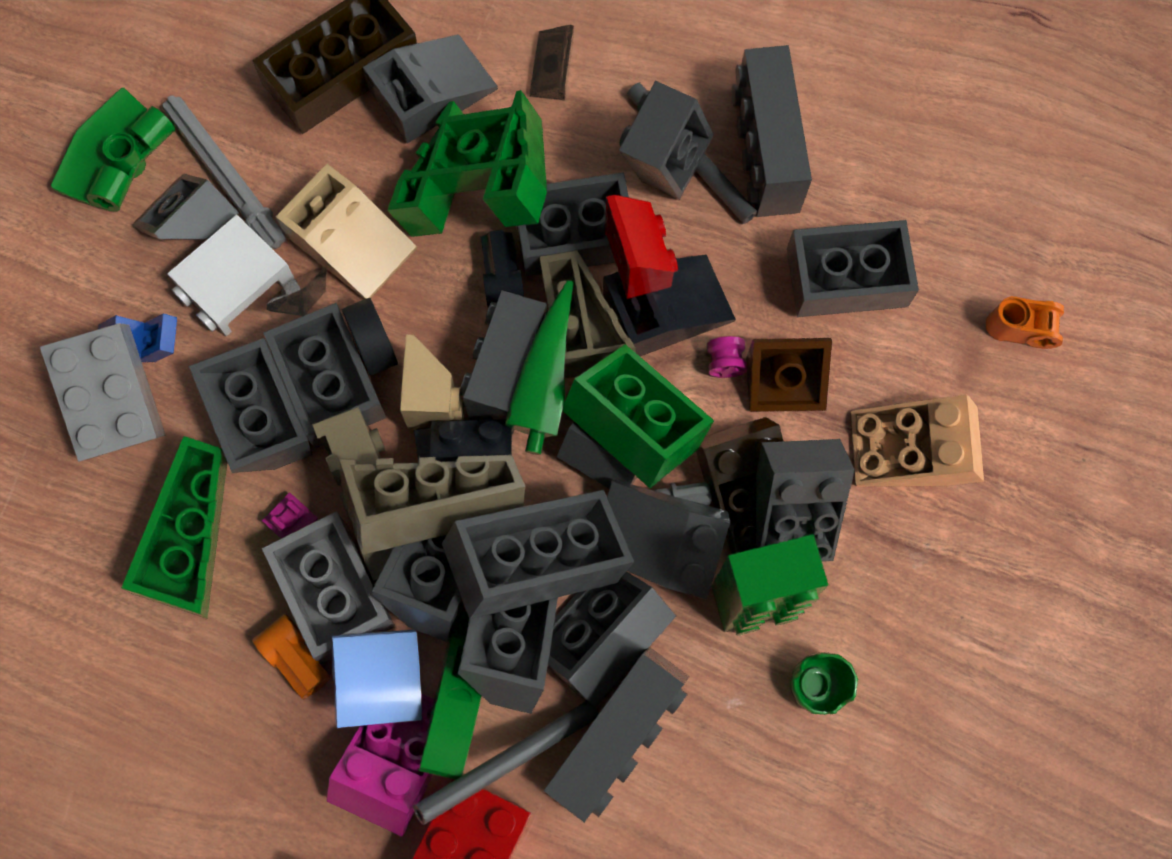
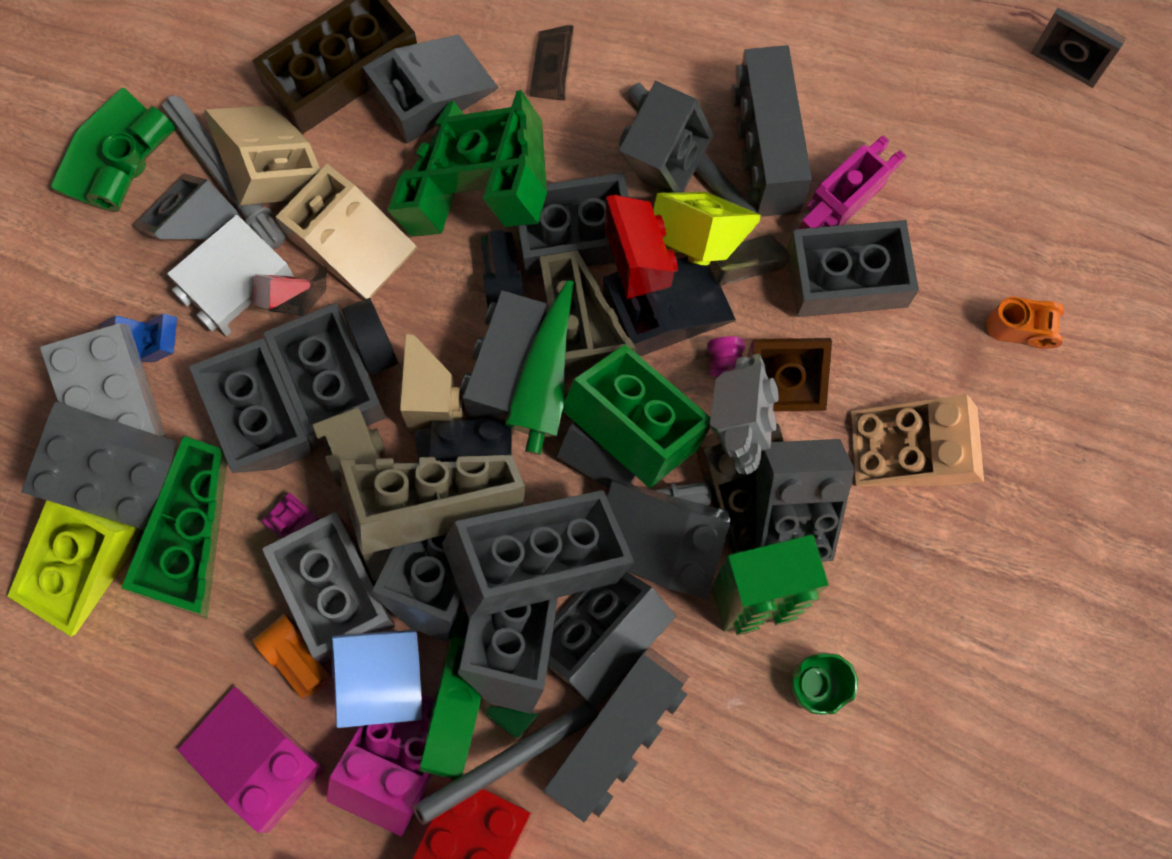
(70, 564): none -> neon yellow slope
(99, 466): none -> dark grey brick
(250, 761): none -> dark pink slope
(262, 153): none -> tan slope
(273, 290): none -> slope
(512, 721): none -> dark green slope
(703, 225): none -> neon yellow slope
(744, 412): none -> light grey hinge
(750, 260): none -> clear smoke slope
(851, 186): none -> dark pink hinge
(1078, 46): none -> dark grey slope

